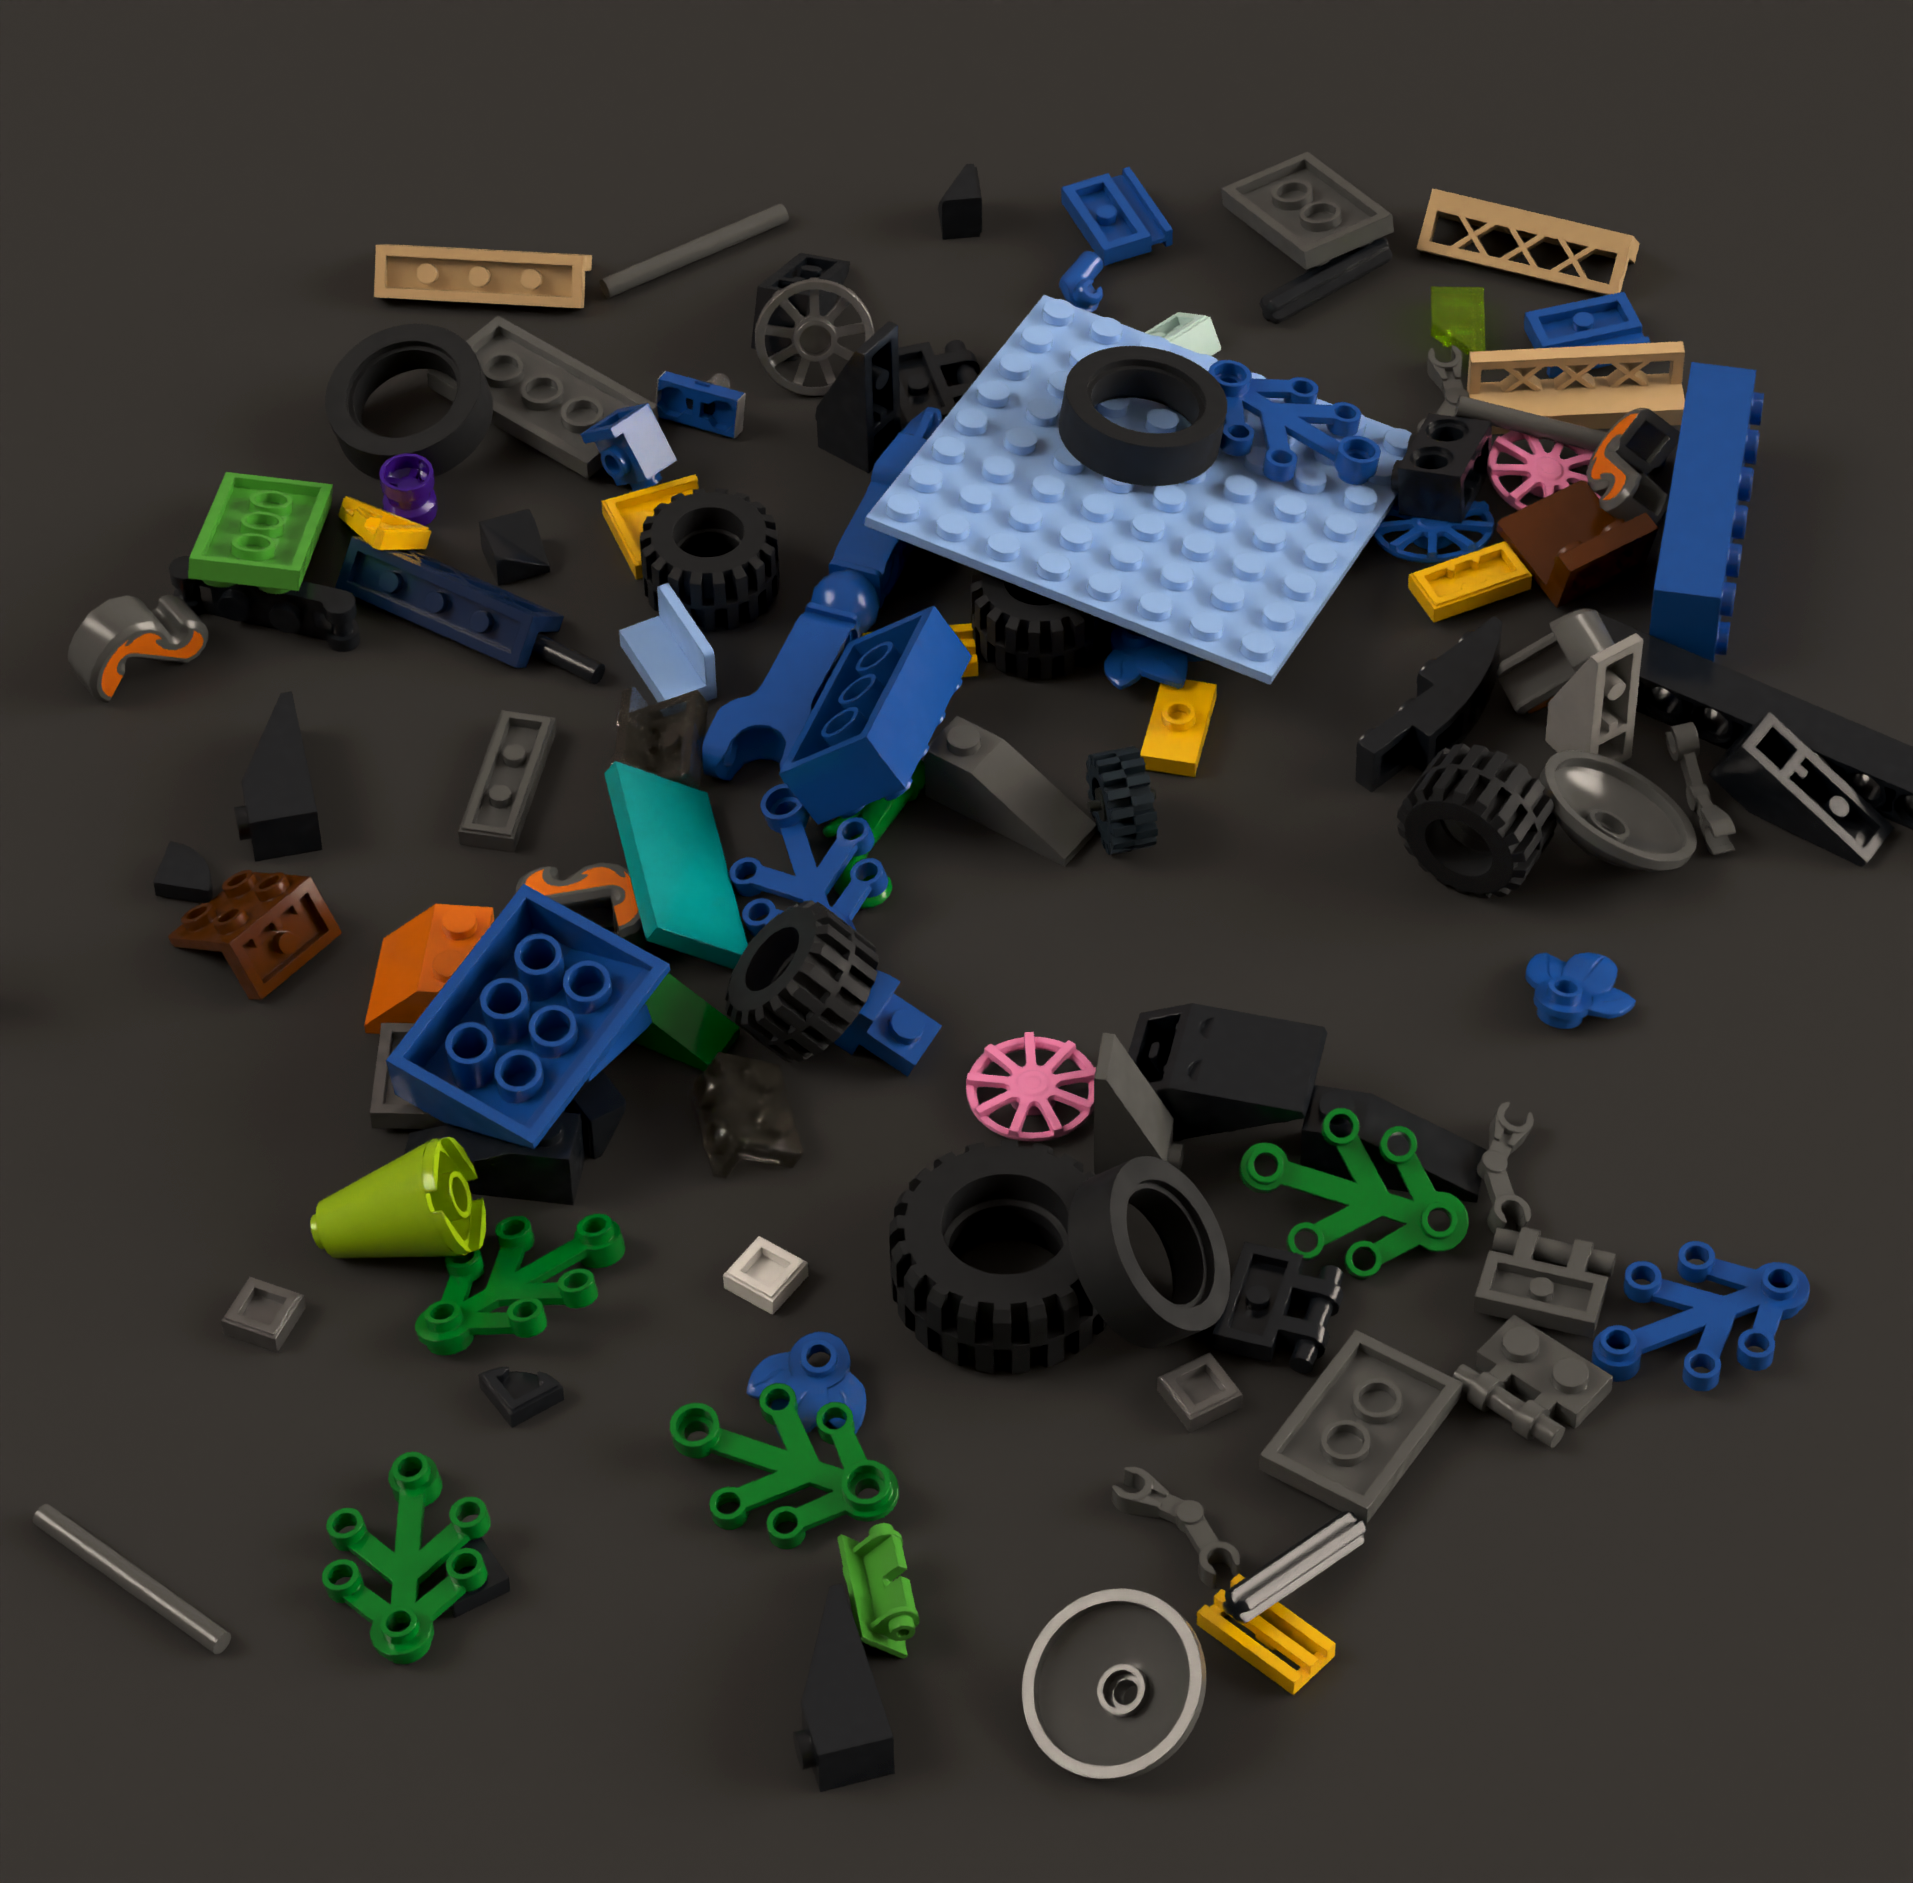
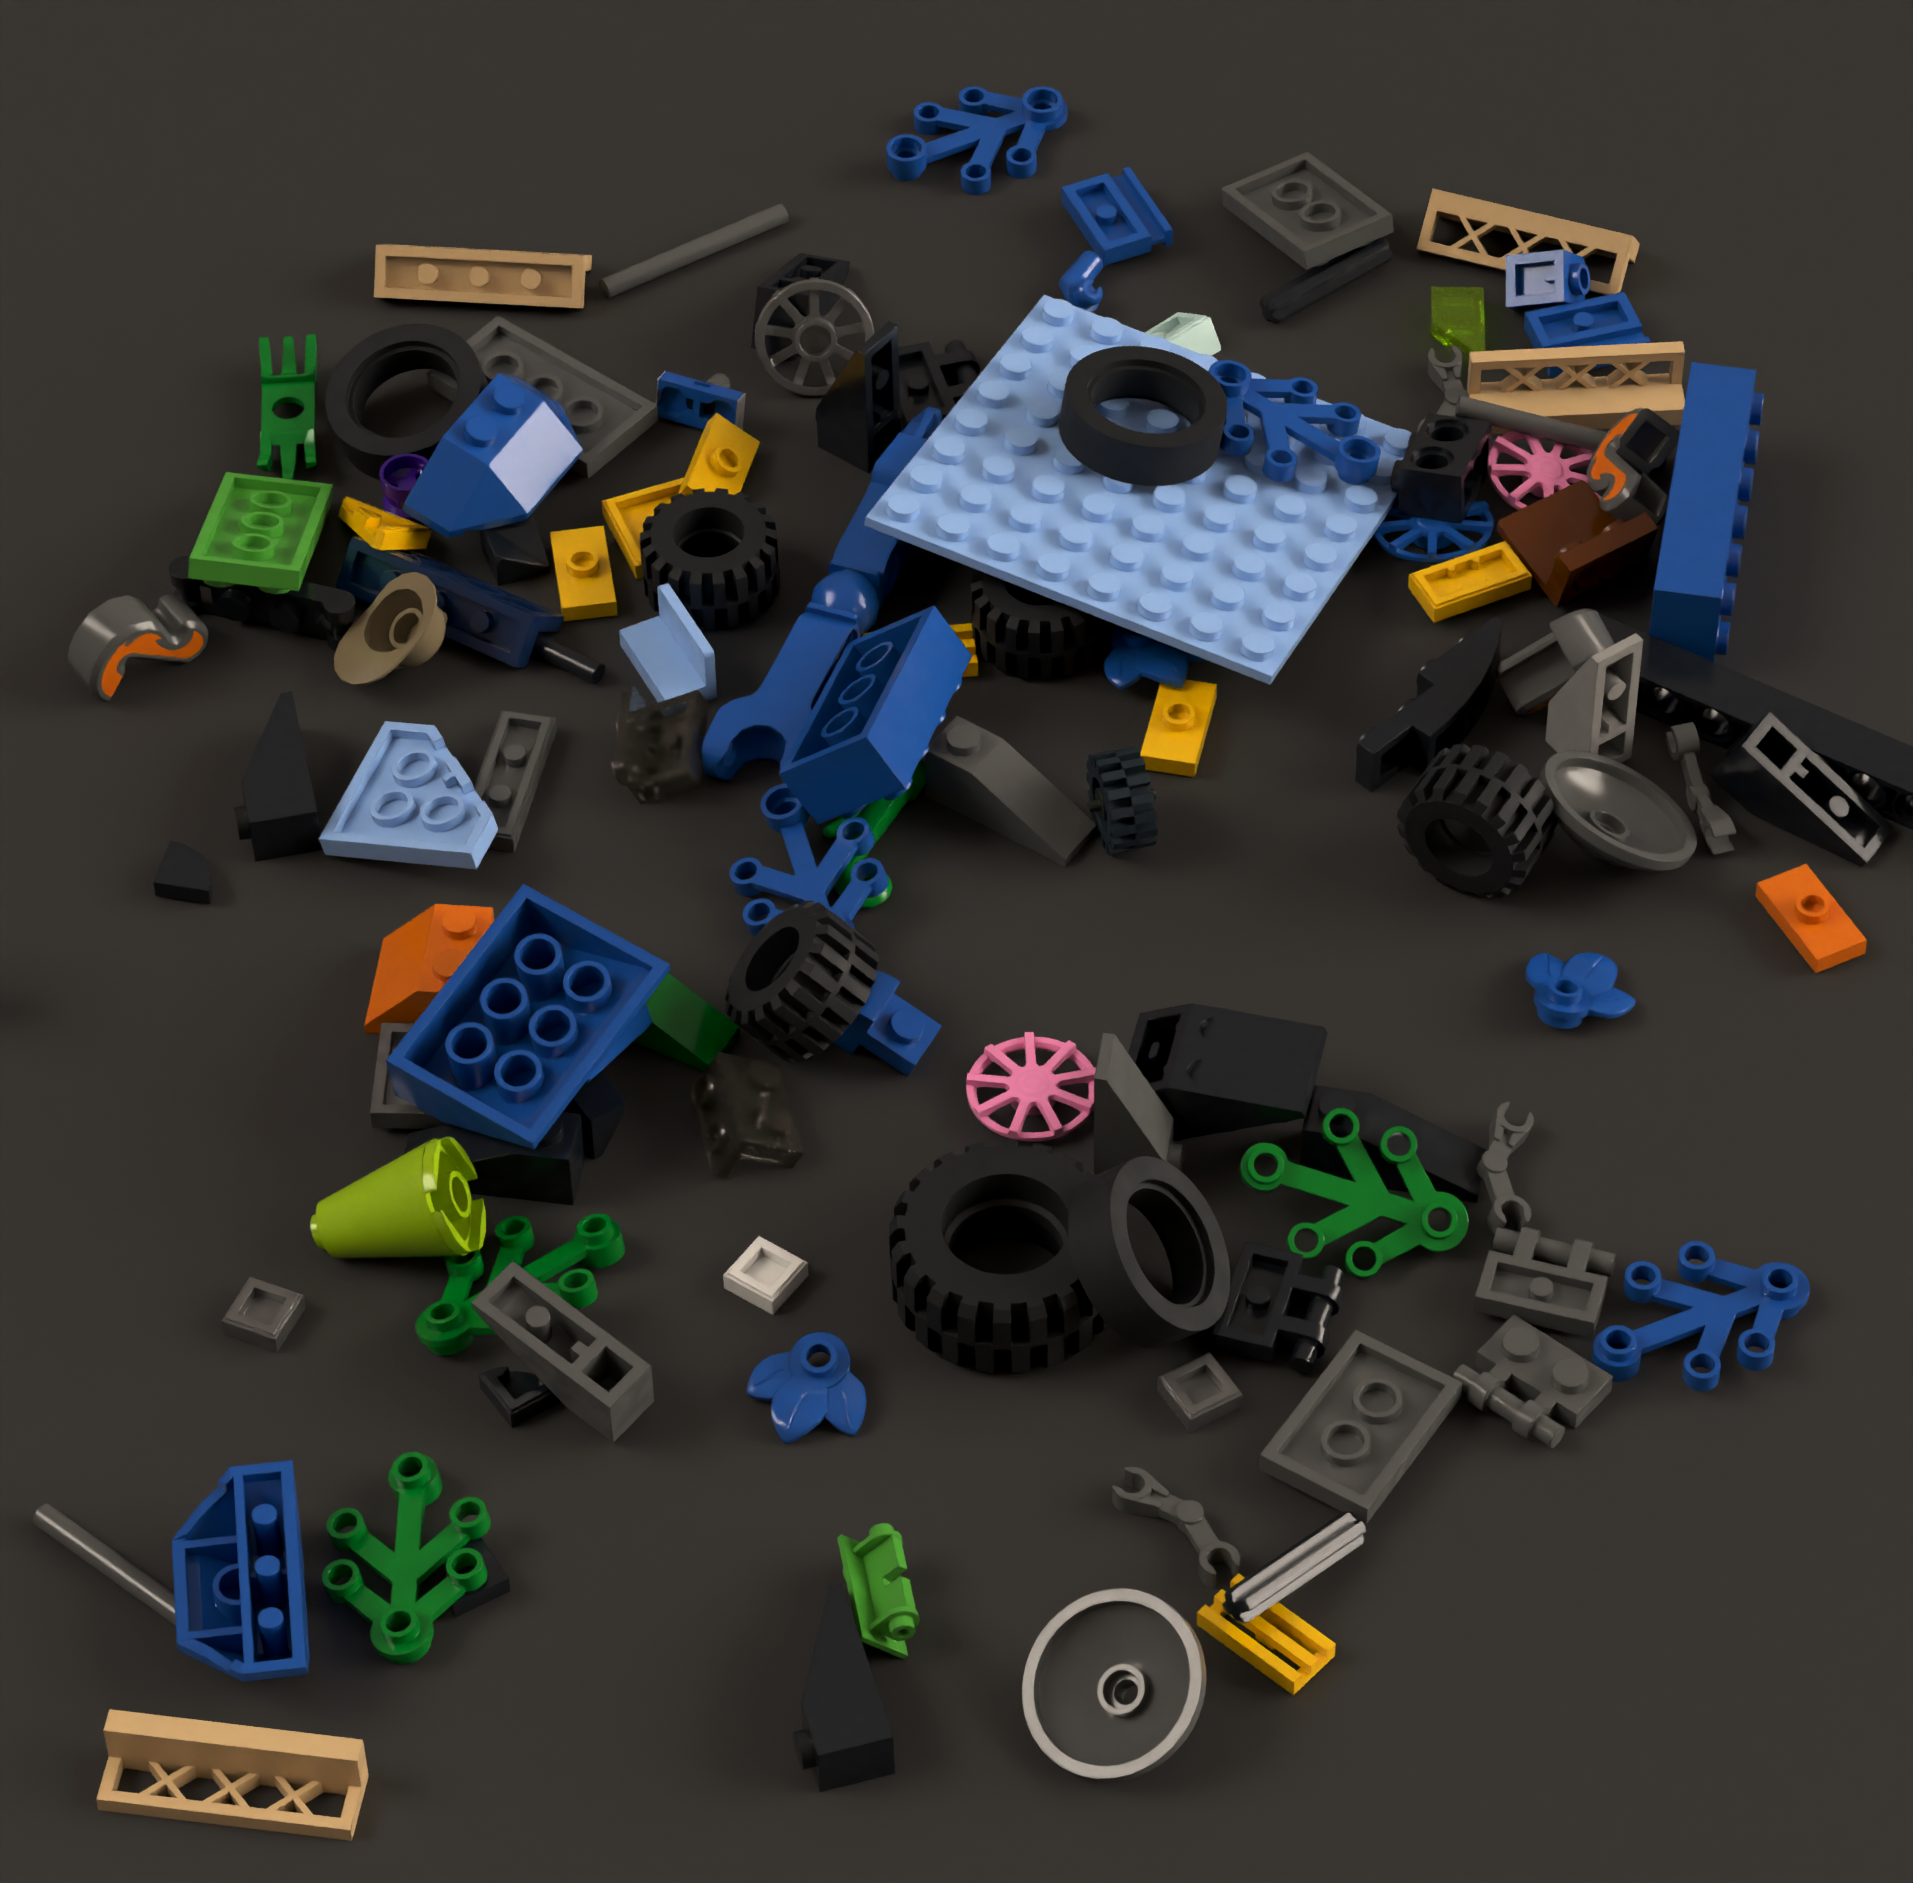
(235, 1754): none -> tan fence
(244, 1576): none -> blue wedge
(262, 927): reddish brown bracket -> none
(283, 389): none -> green piece
(394, 633): none -> dark tan piece
(411, 804): none -> light blue plate
(495, 461): none -> blue wedge
(567, 1351): none -> dark grey slope
(583, 573): none -> yellow plate
(597, 893): dark grey animal -> none
(631, 446): blue brick -> none
(676, 865): teal tile -> none
(720, 458): none -> yellow plate
(790, 1468): green plant -> none
(962, 206): black slope -> none
(1035, 113): none -> blue plant
(1545, 279): none -> bracket
(1811, 918): none -> orange plate

